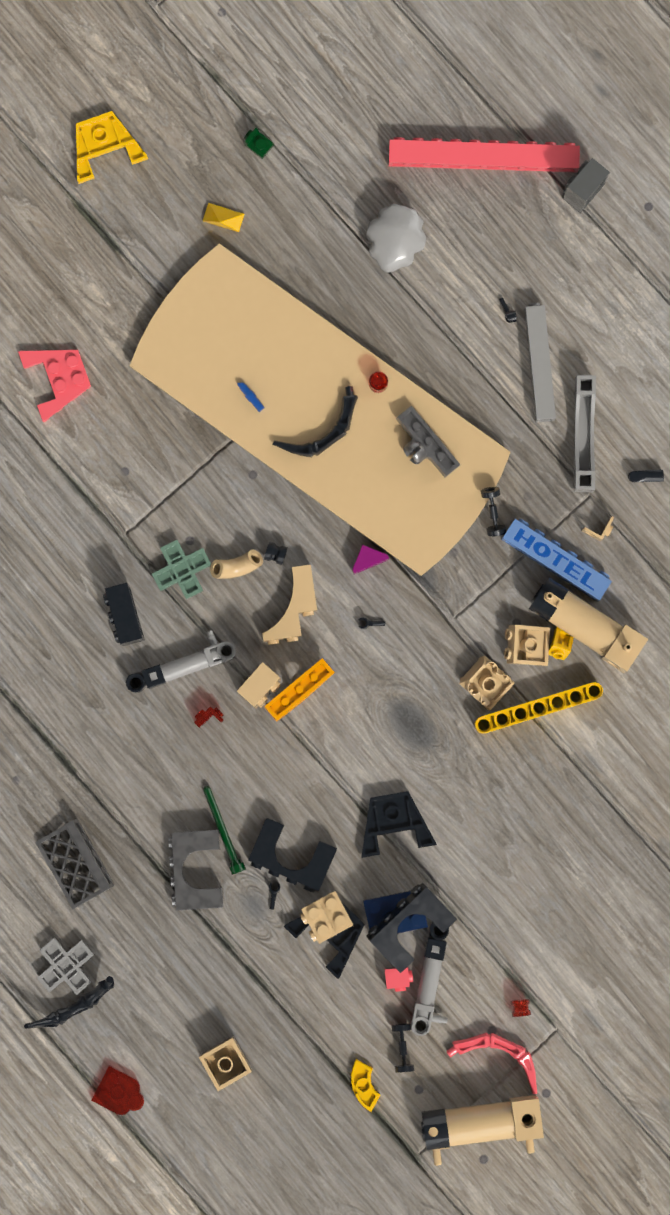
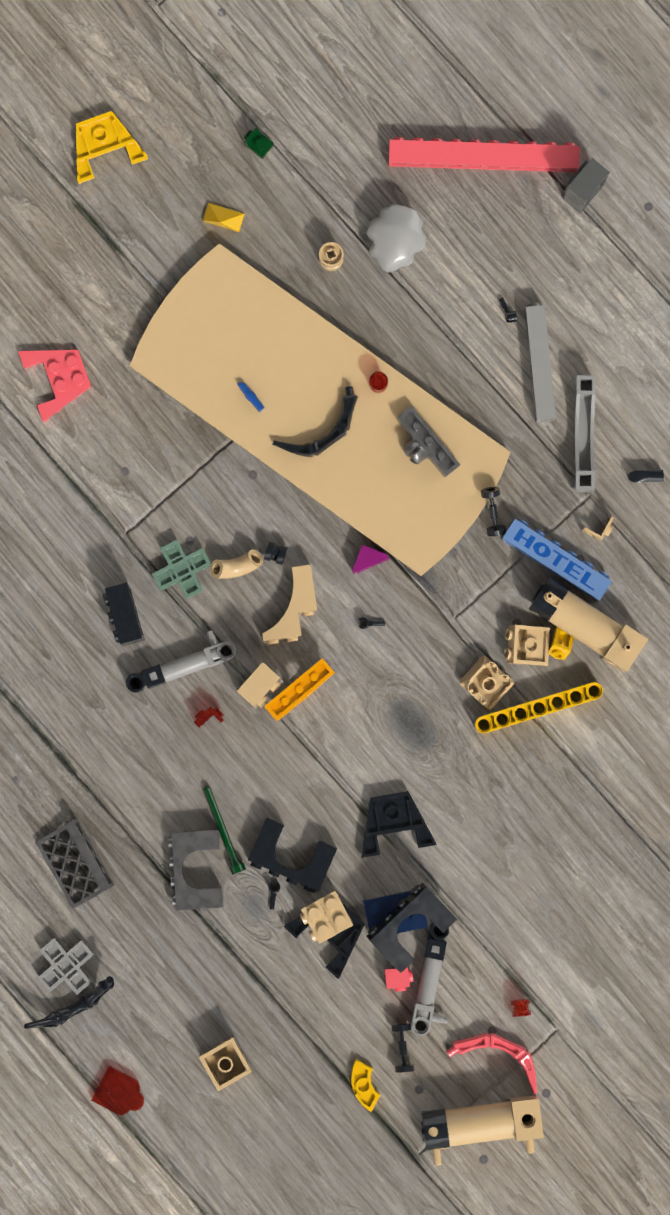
(331, 256): none -> tan wheel

